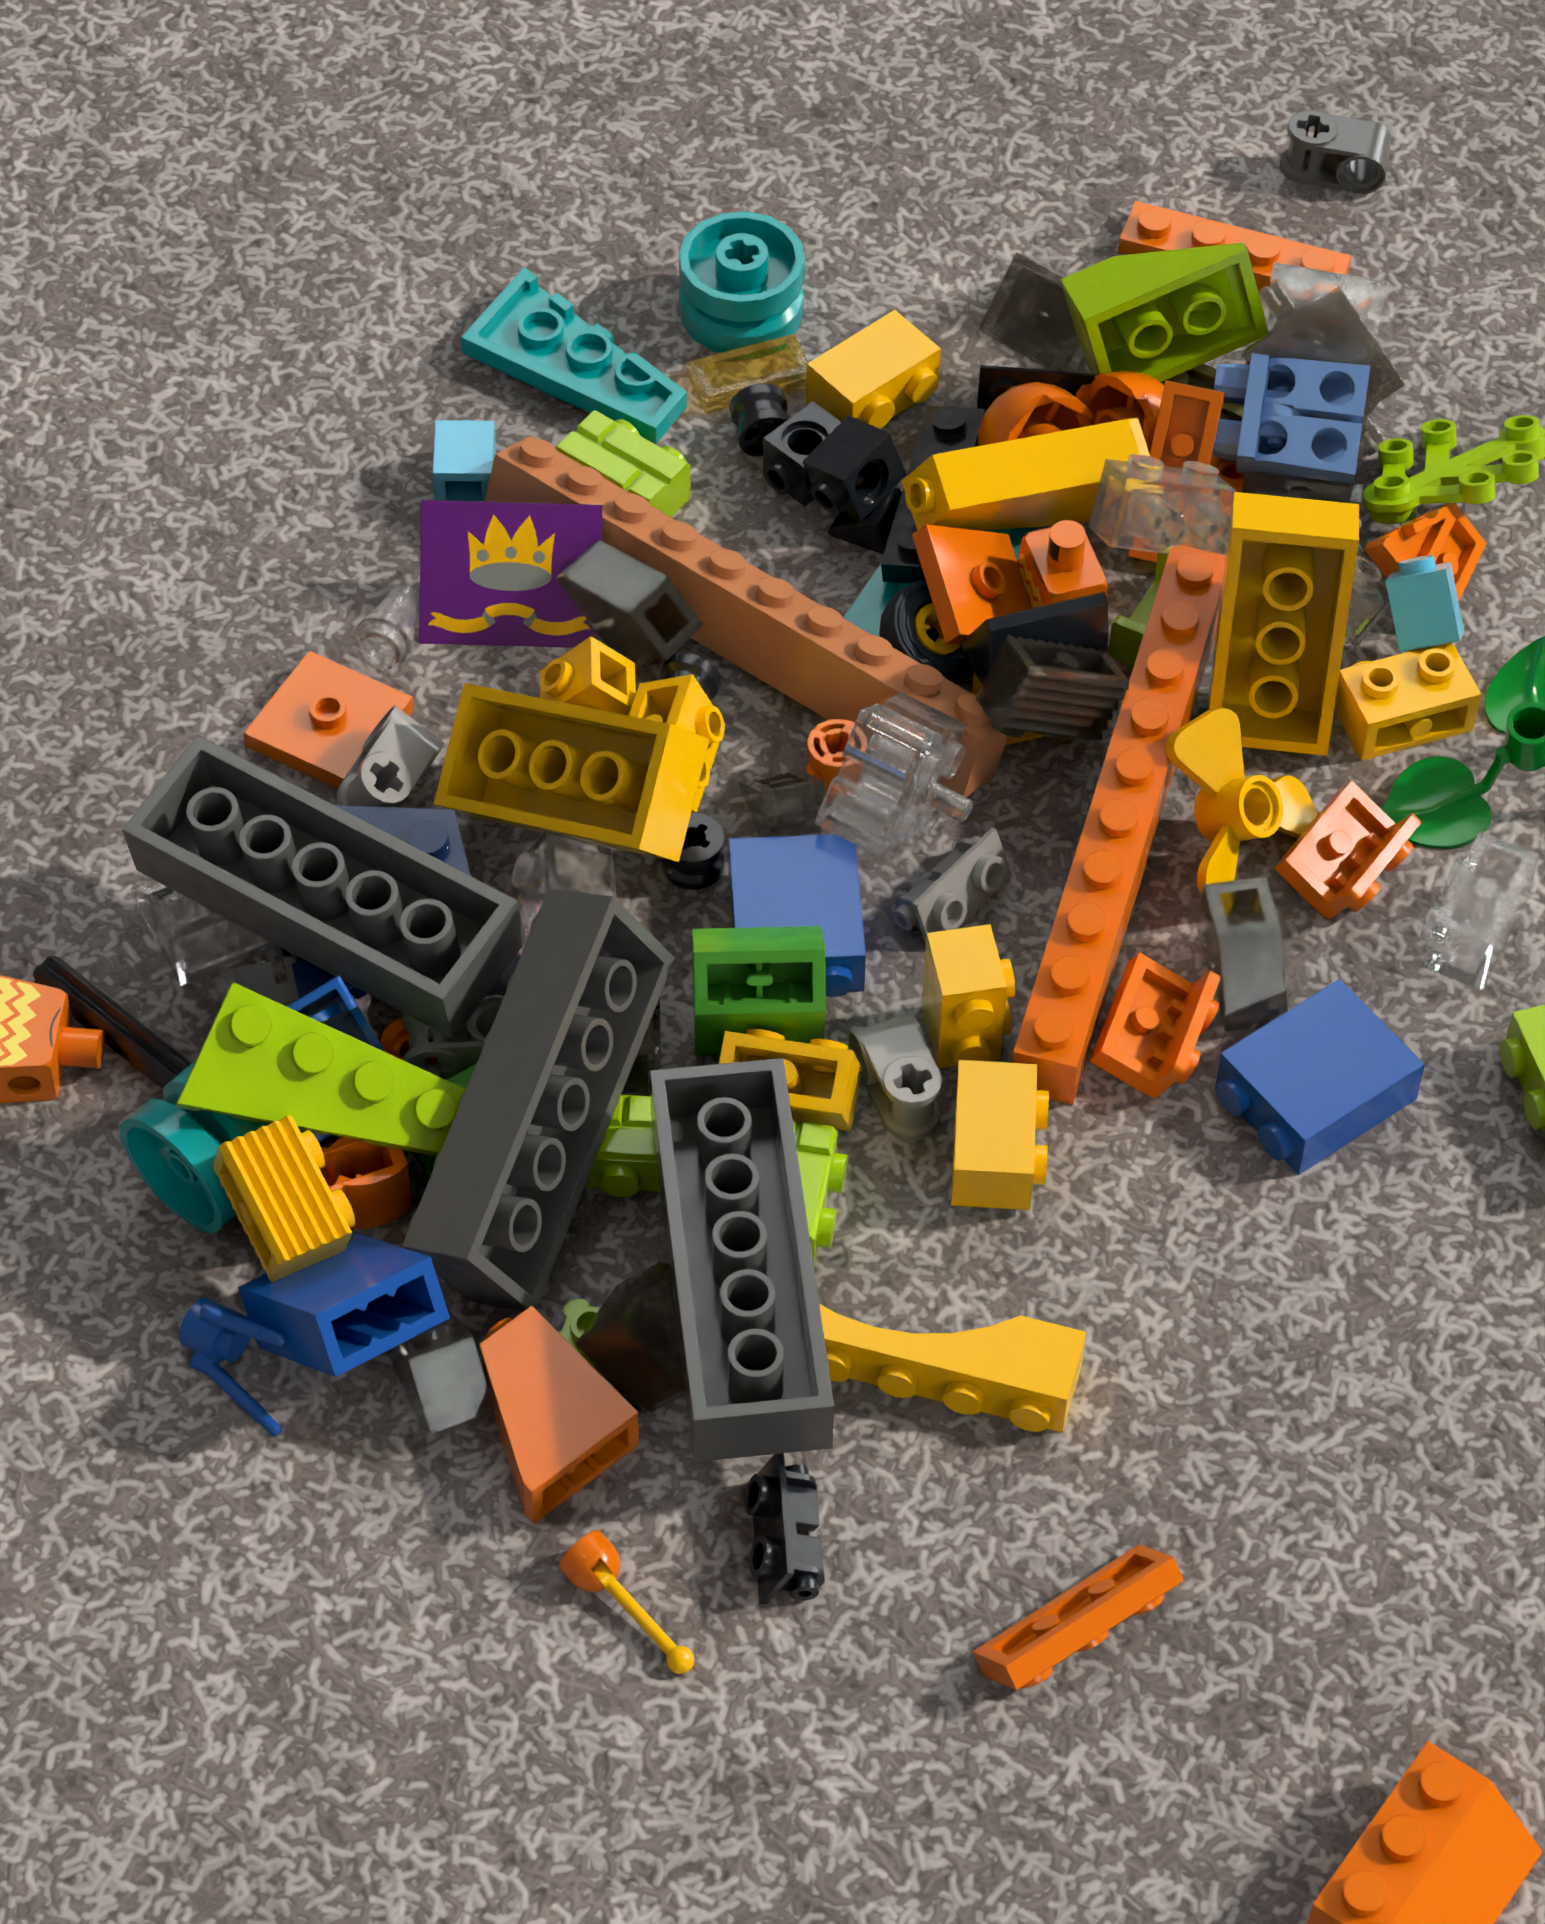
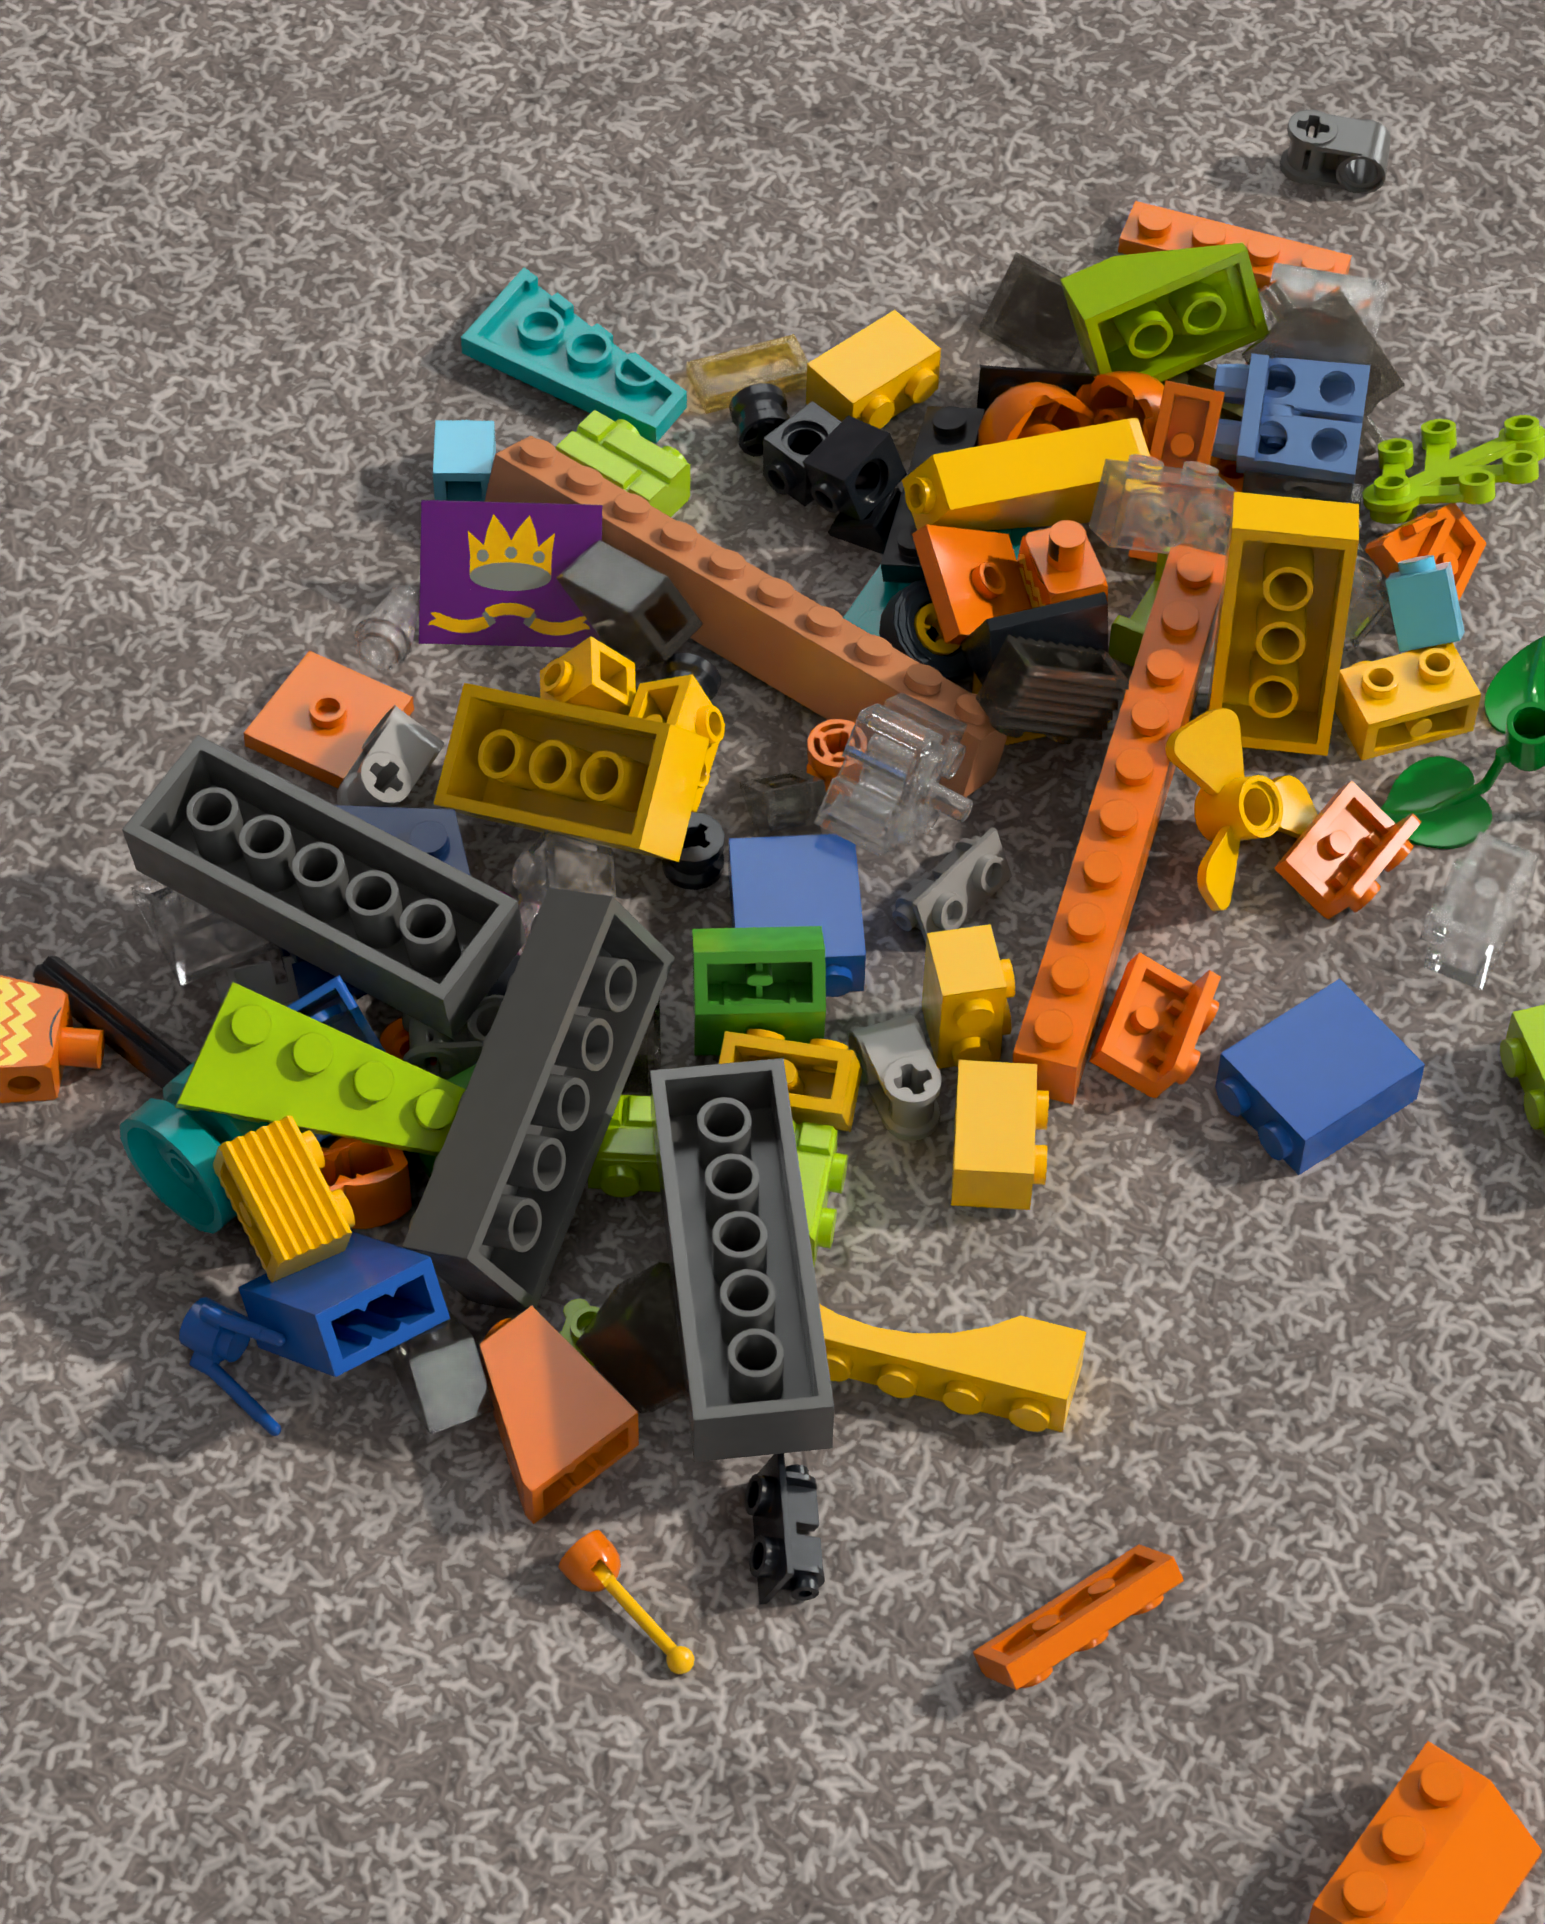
(740, 281): teal wheel -> none
(1245, 948): clear smoke slope -> none

